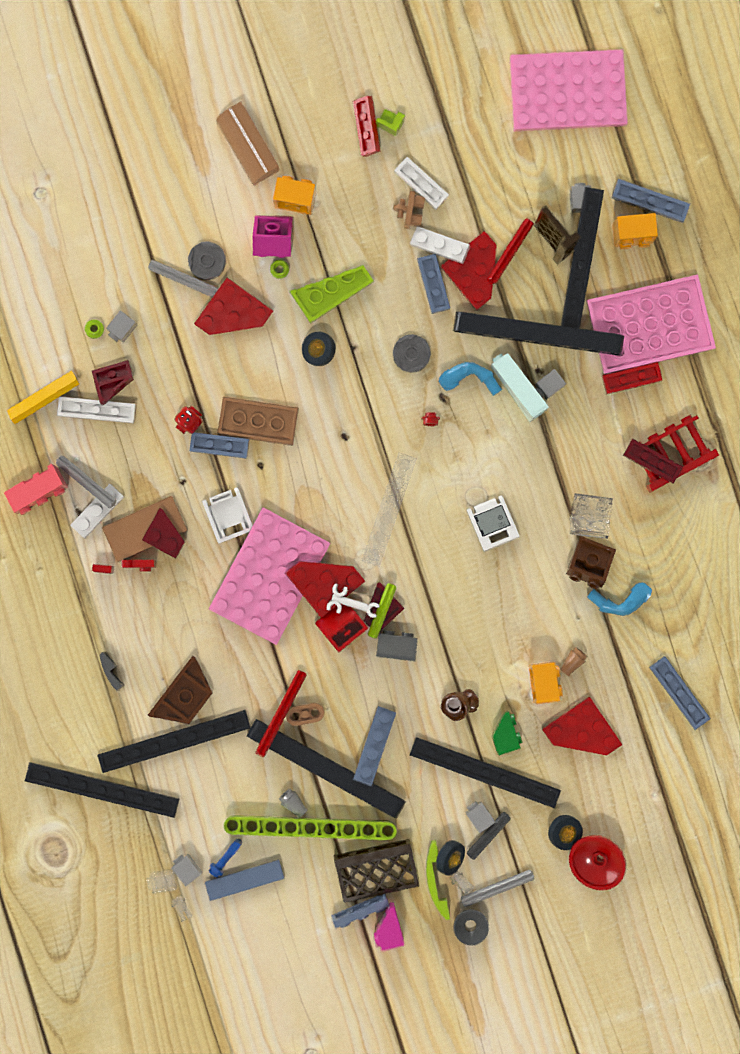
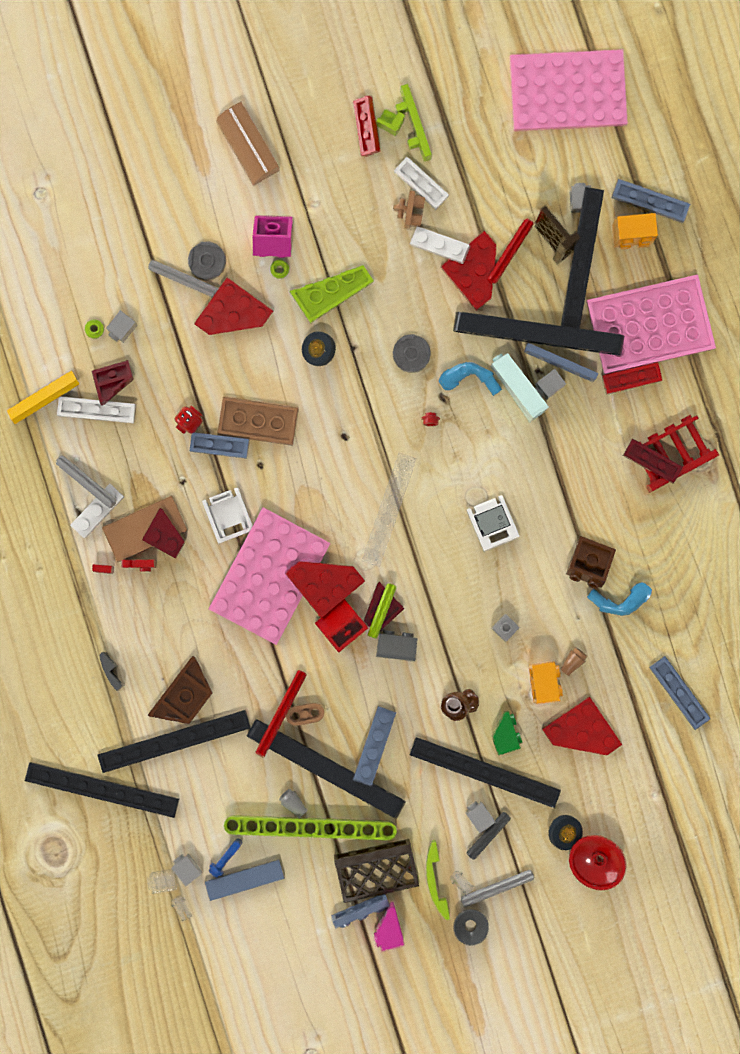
(36, 490): coral wedge -> none
(294, 195): light orange brick -> none
(338, 599): white bar -> none
(420, 138): none -> lime hinge
(433, 283): sand blue plate -> none
(450, 857): black wheel -> none
(505, 627): none -> light grey brick
(561, 362): none -> sand blue tile
(590, 516): clear brick -> none

